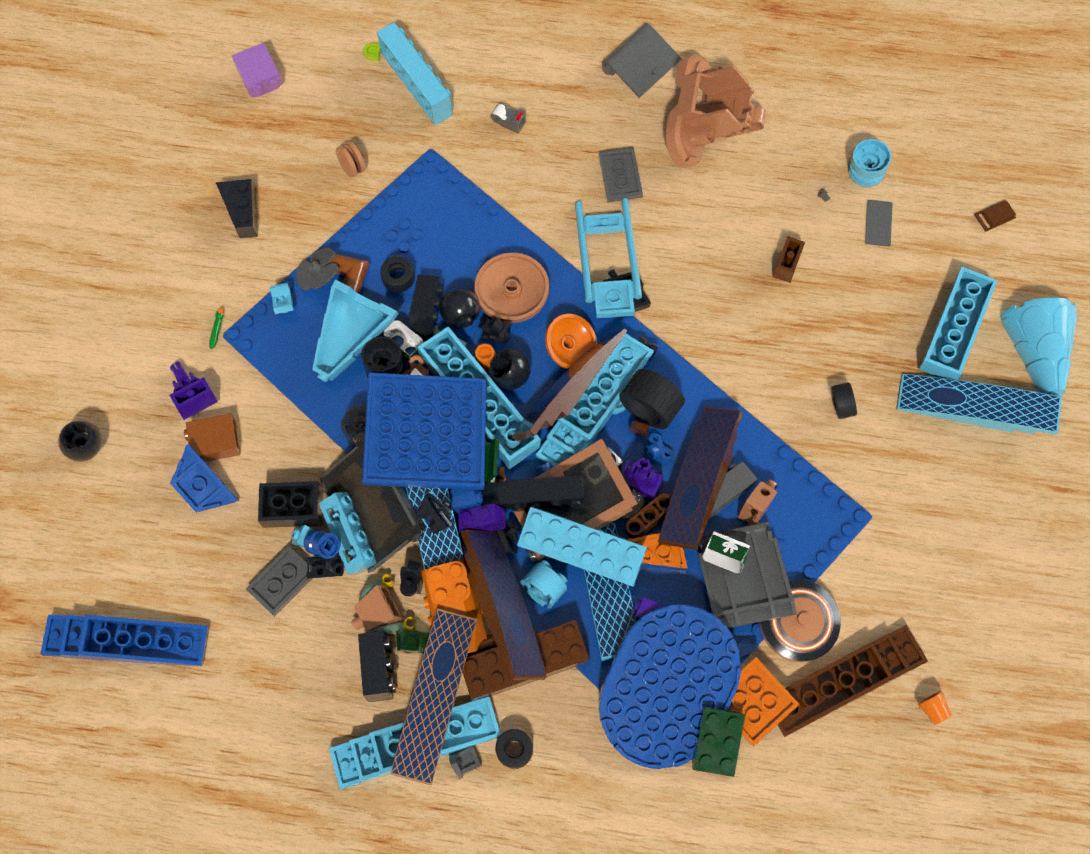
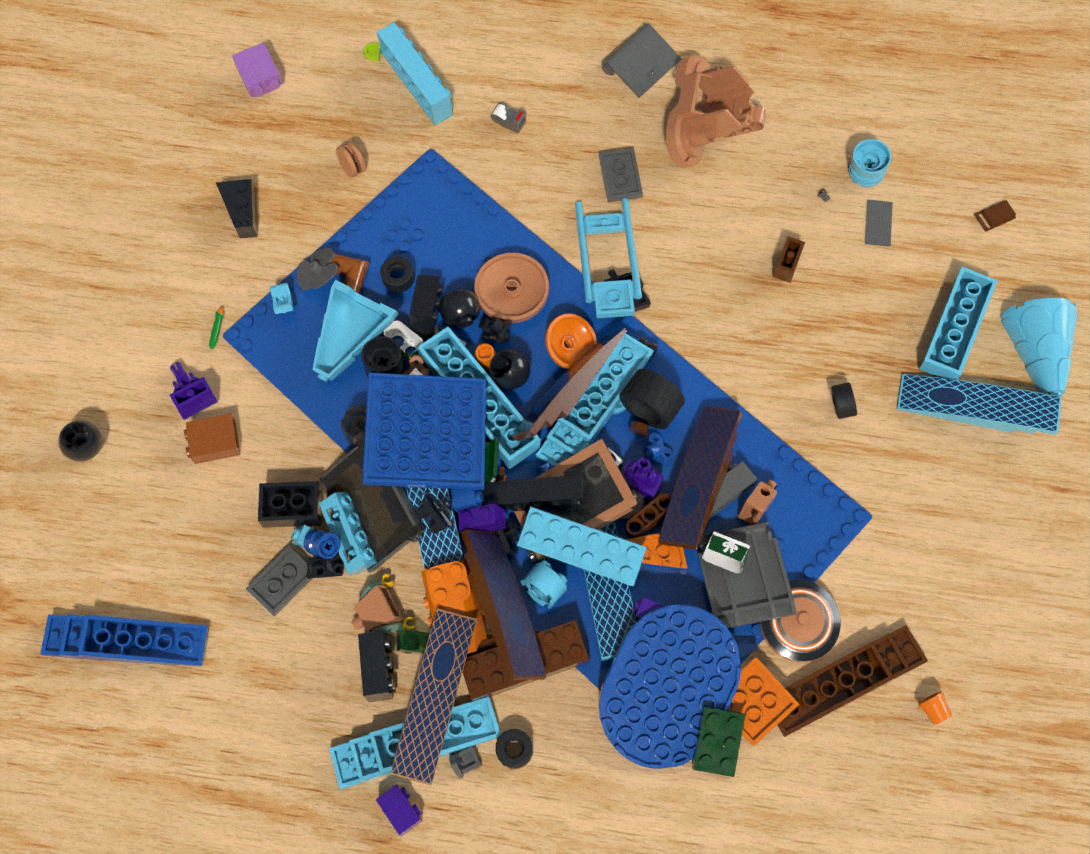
(199, 483): blue wing -> none
(399, 809): none -> dark purple brick
(411, 579): black hips -> none

